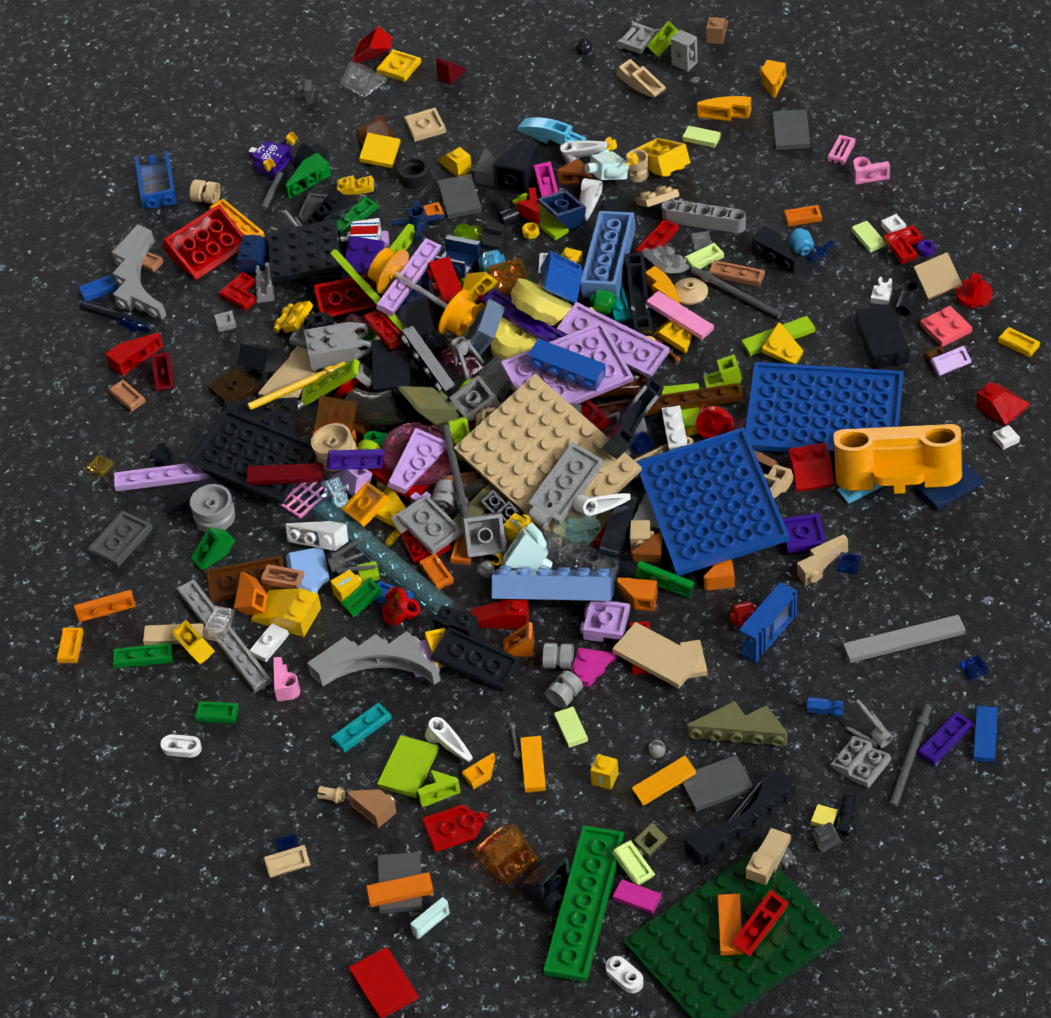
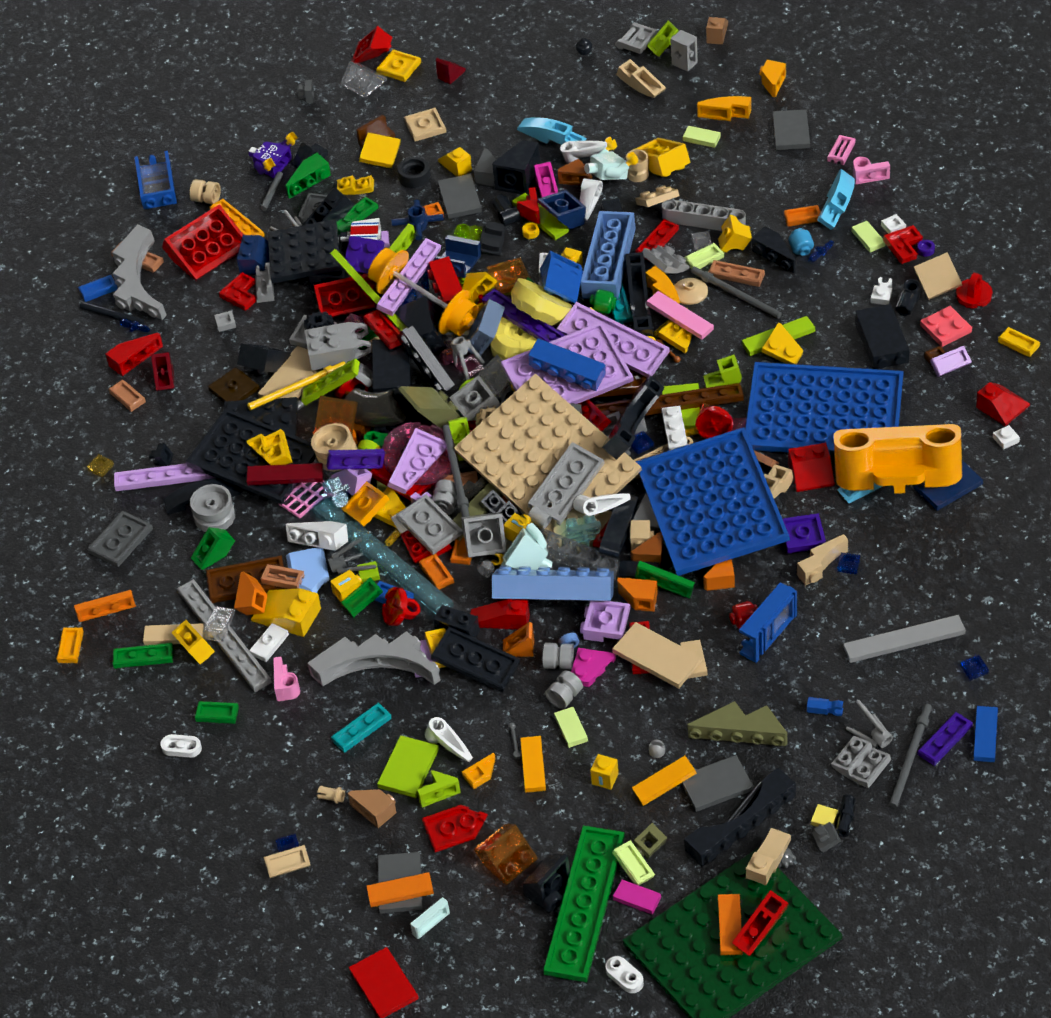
(272, 447): none -> yellow slope
(292, 317): yellow plate -> none
(490, 258): dark azure head -> none
(570, 638): none -> medium blue tile
(734, 235): none -> yellow brick
(838, 199): none -> medium azure slope

